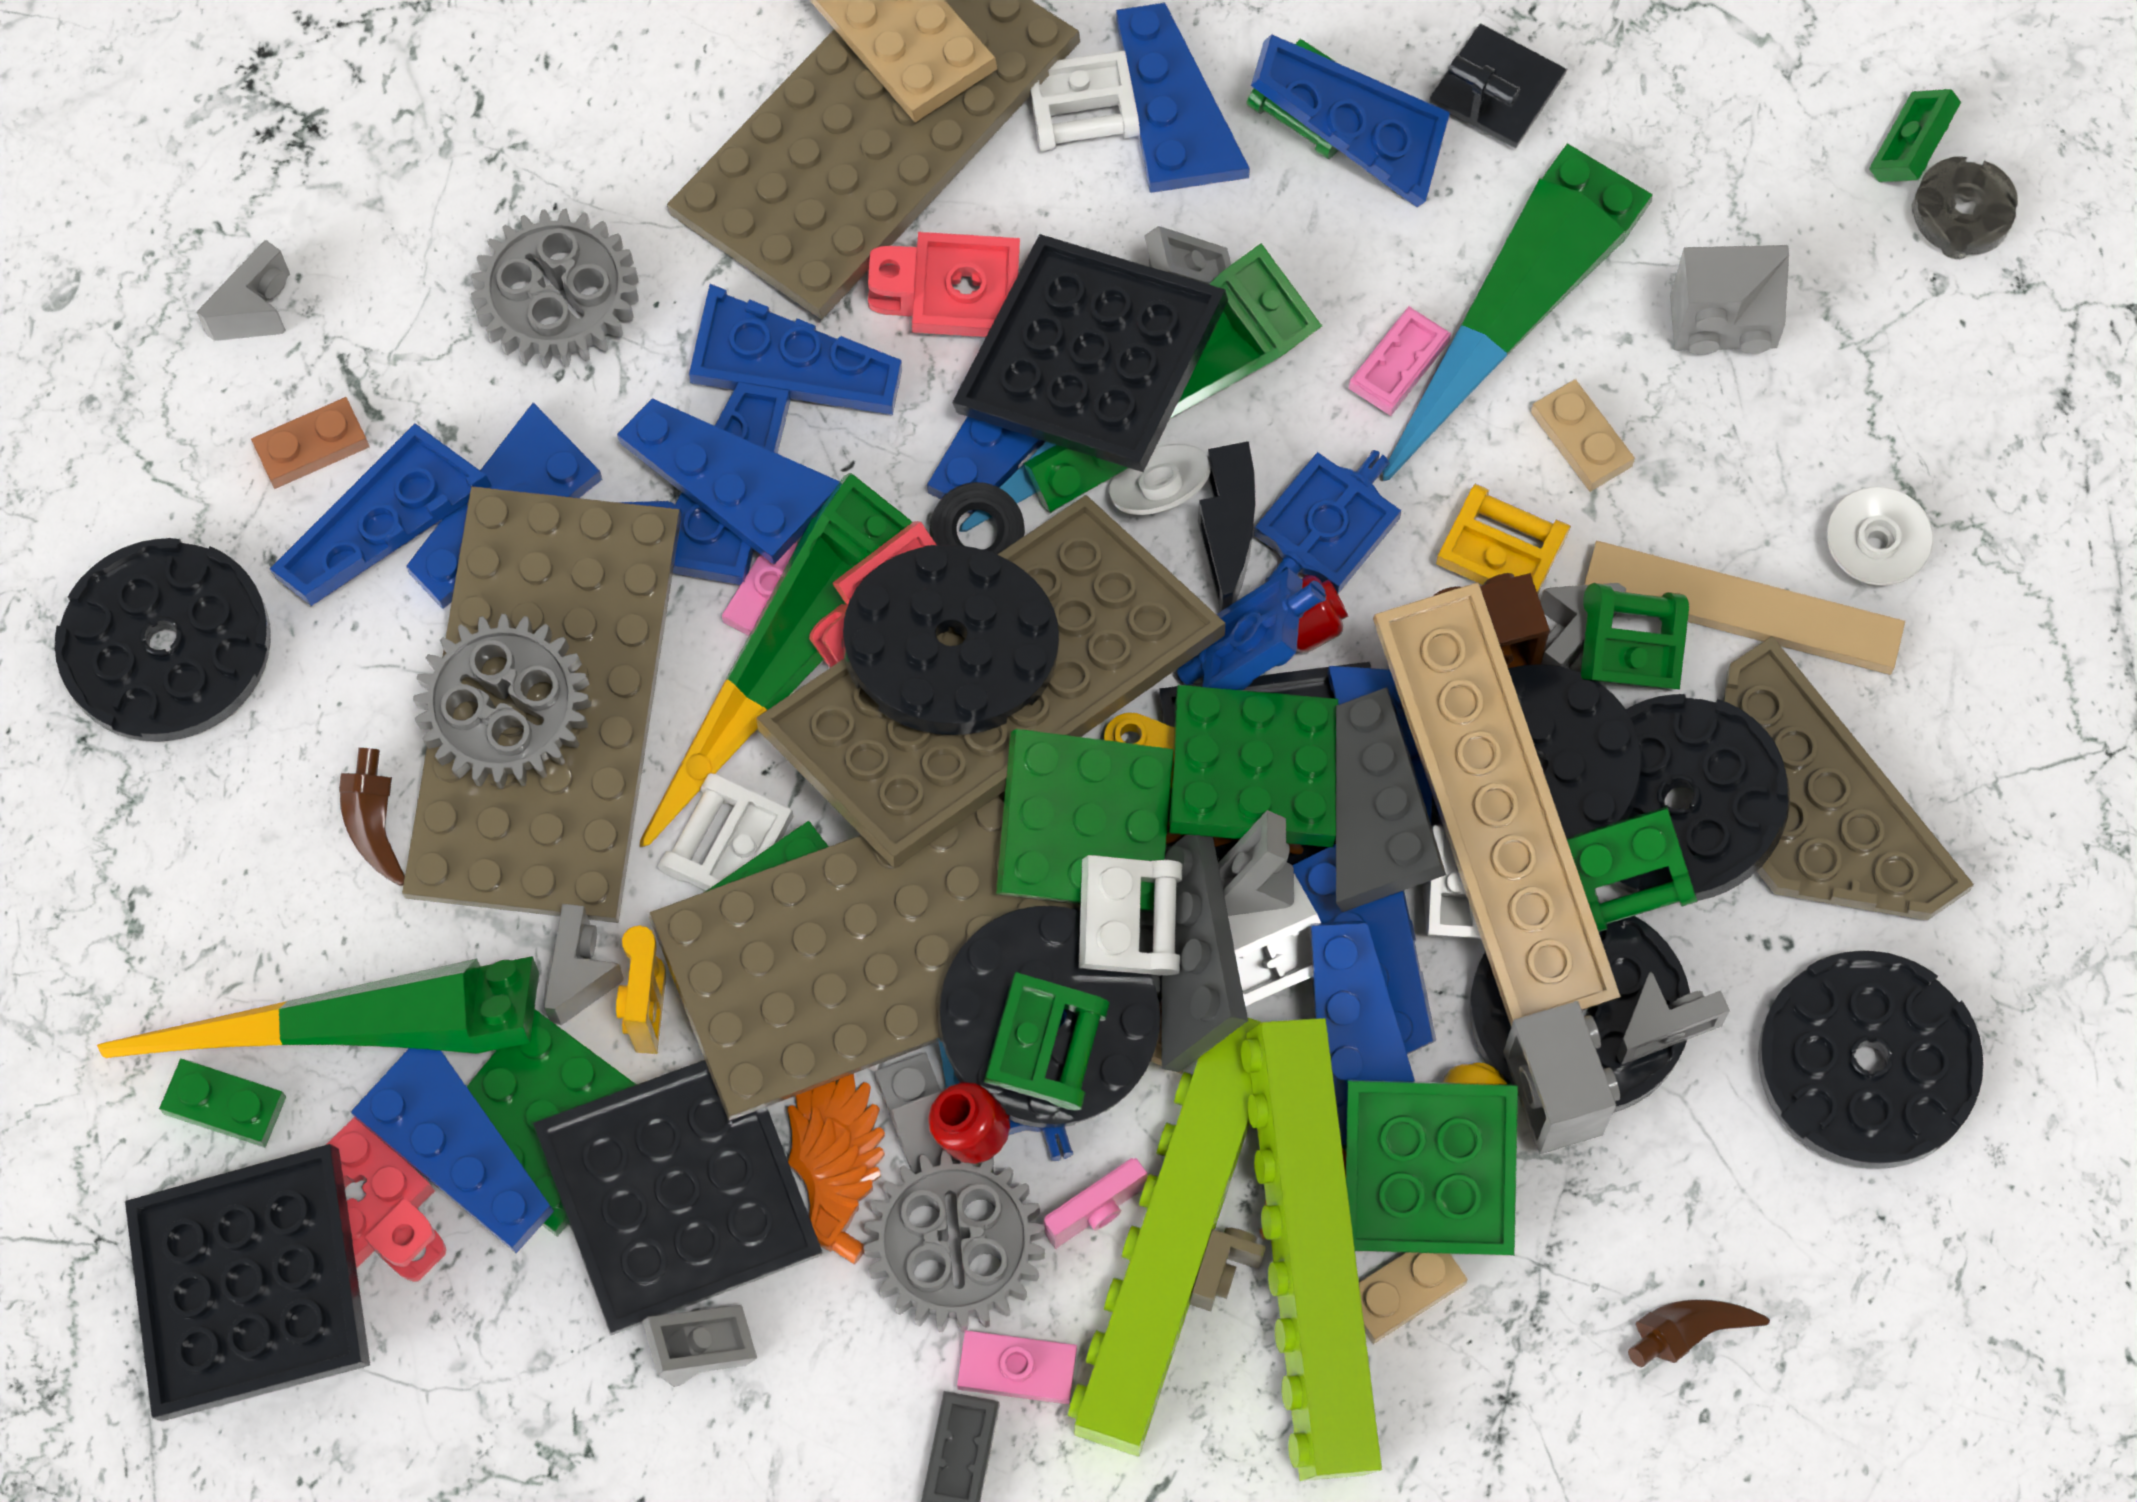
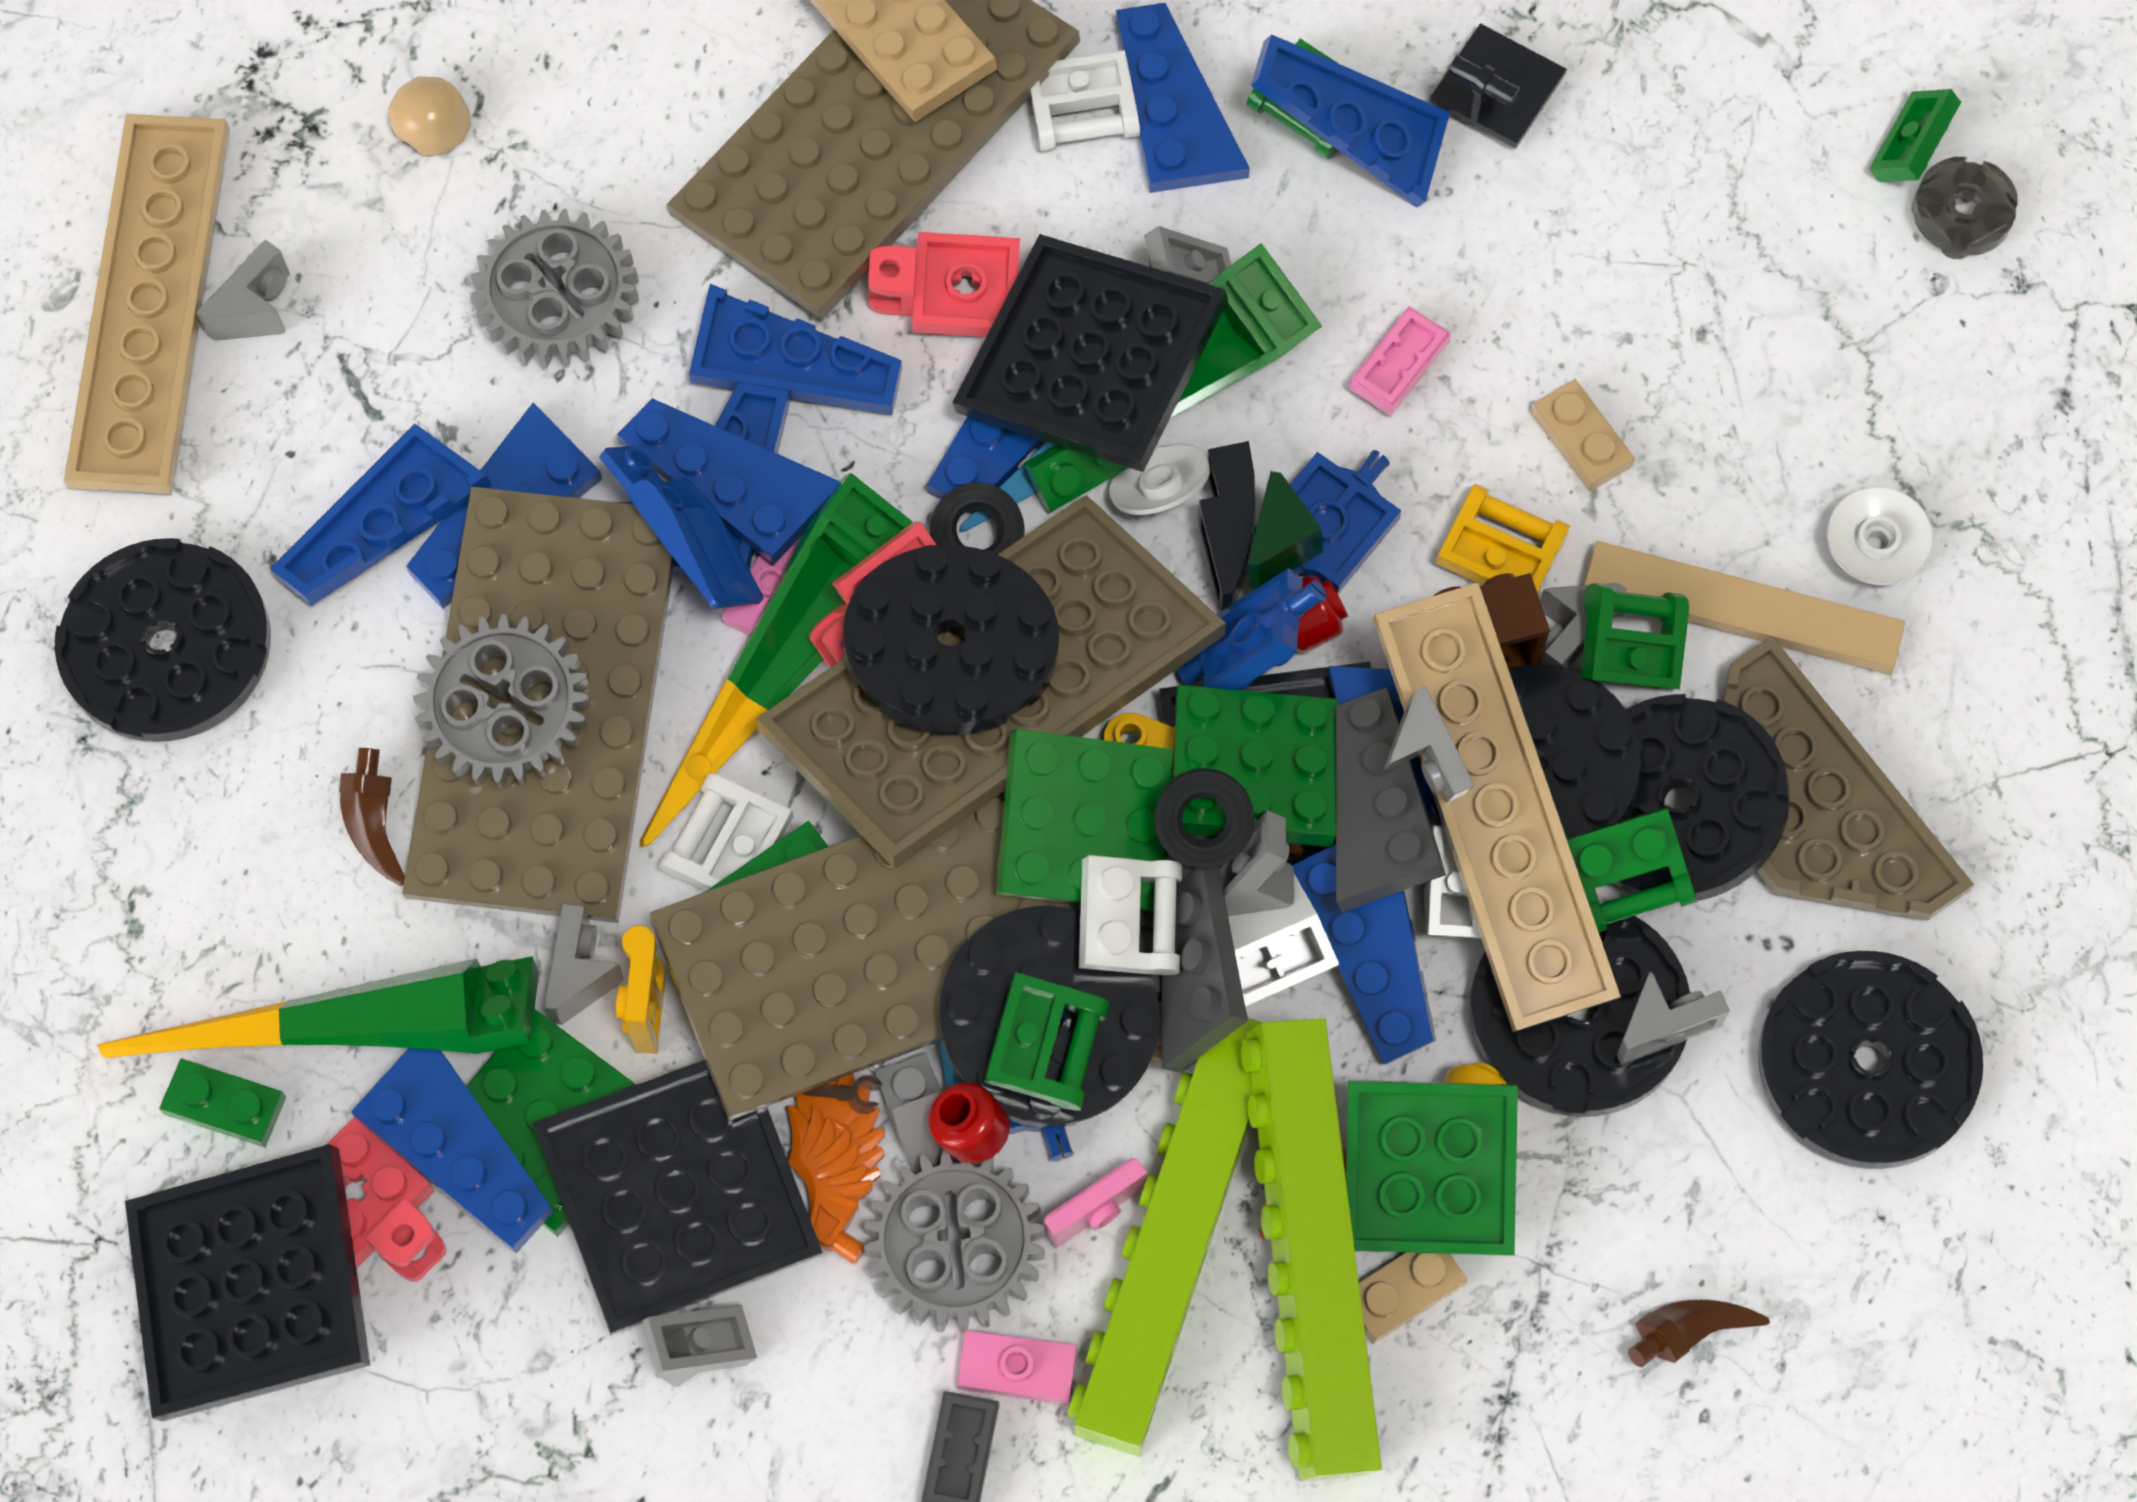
(147, 305): none -> tan plate
(310, 442): nougat plate -> none
(429, 115): none -> tan hair
(687, 528): none -> blue piece
(849, 1093): none -> clear smoke hand
(1213, 851): none -> black tyre
(1215, 1274): dark tan bracket -> none
(1284, 533): none -> dark green slope
(1357, 1010): blue wing -> none
(1426, 734): none -> light grey slope
(1561, 236): green plate -> none
(1561, 1076): light grey slope -> none
(1730, 298): light grey slope -> none

